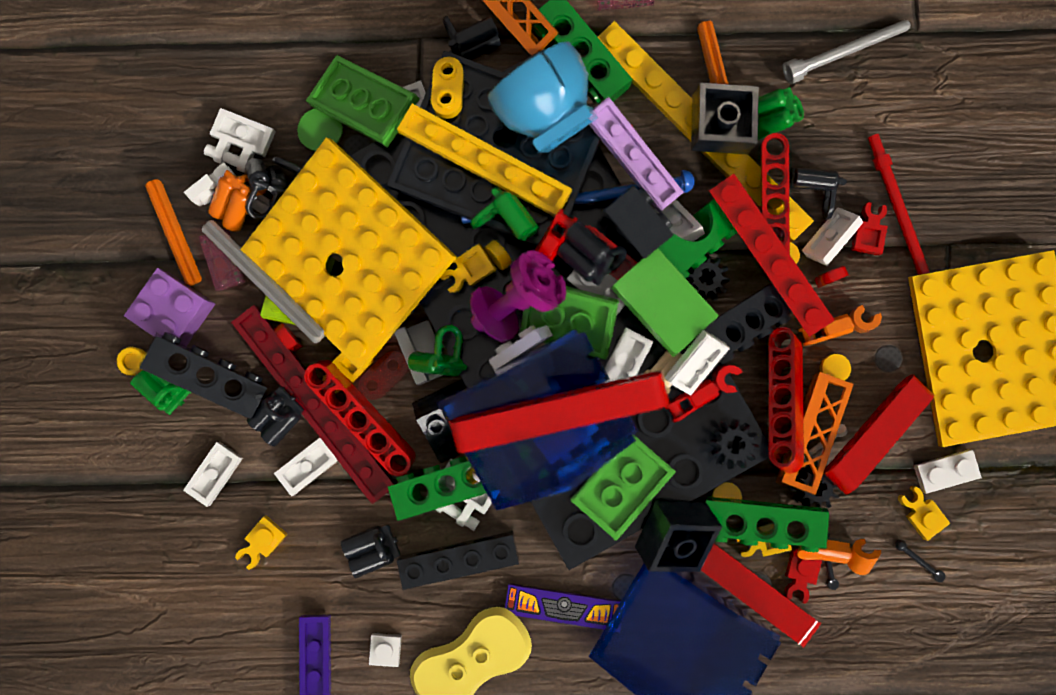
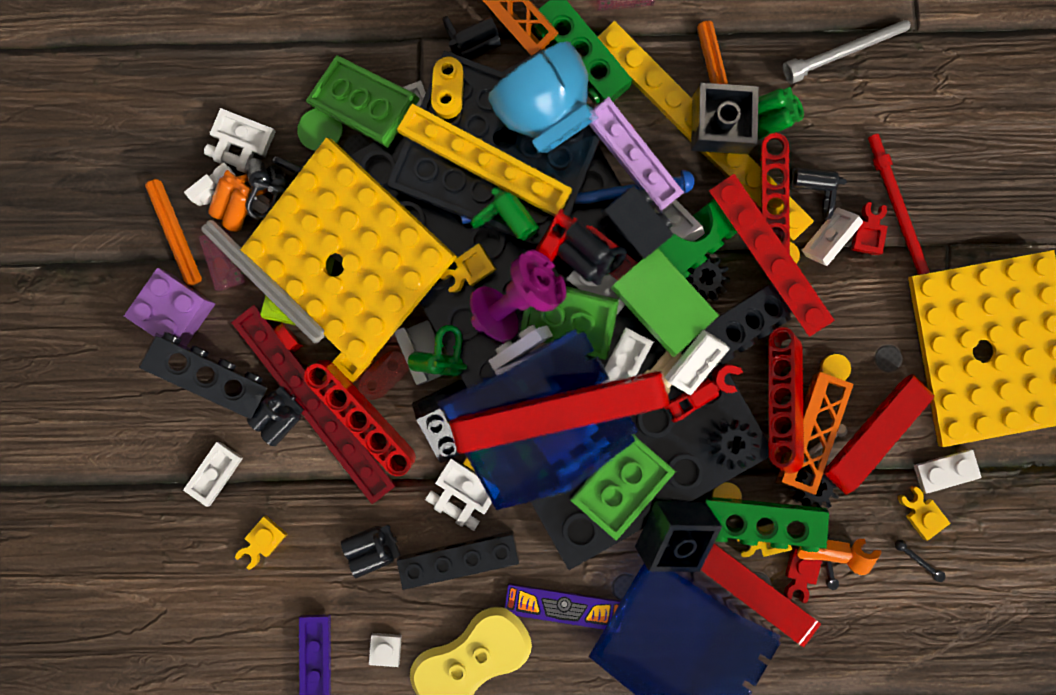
(129, 360): yellow tile -> none
(159, 392): green piece -> none
(305, 467): white plate -> none
(407, 497): green brick -> none
(498, 255): yellow tile -> none
(831, 276): red tile -> none
(844, 325): orange piece -> none

